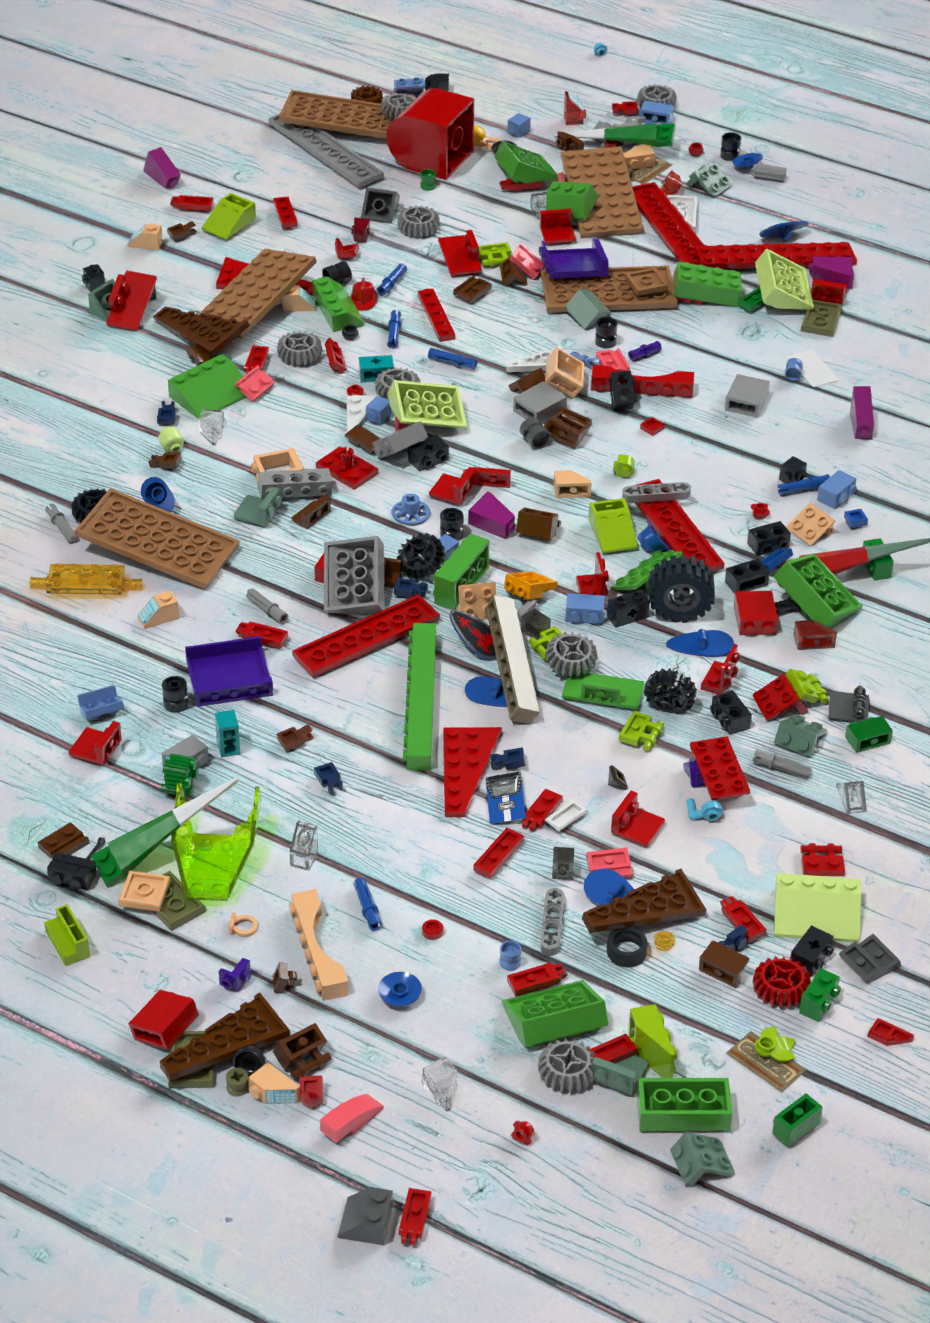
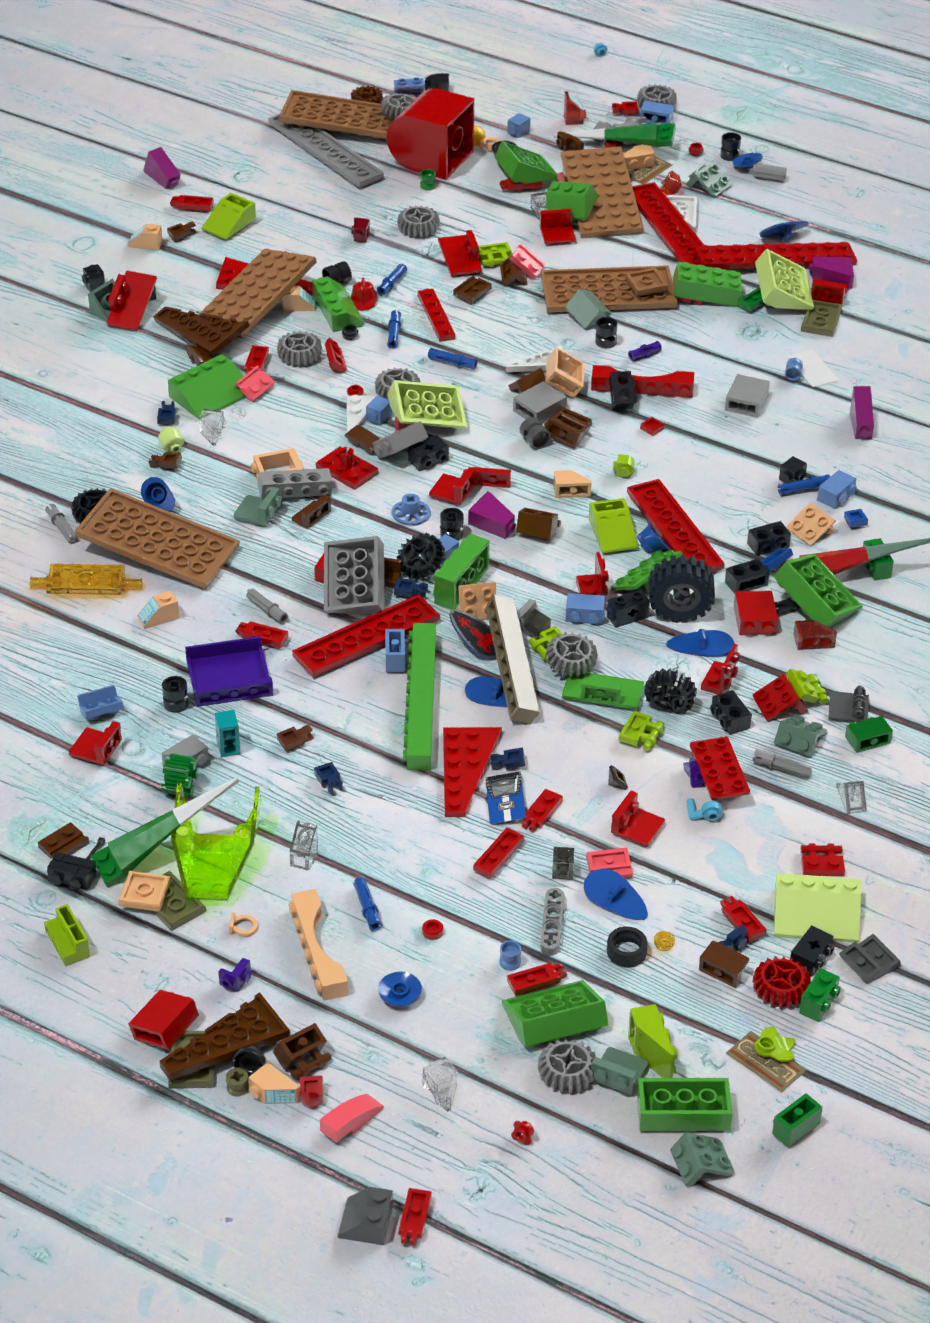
(283, 978): reddish brown tile -> none
(285, 212): red plate -> none
(346, 251): red plate -> none
(373, 365): teal brick -> none
(380, 204): dark grey slope -> none
(395, 650): none -> medium blue brick
(528, 584): light orange plate -> none
(566, 815): white tile -> none
(575, 262): dark purple panel -> none
(589, 361): medium blue piece -> none
(614, 359): coral plate -> none
(615, 1049): red tile -> none
(649, 904): reddish brown wing -> none
(676, 491): light grey beam -> none
(760, 510): red plate -> none
(888, 1033): red tile -> none

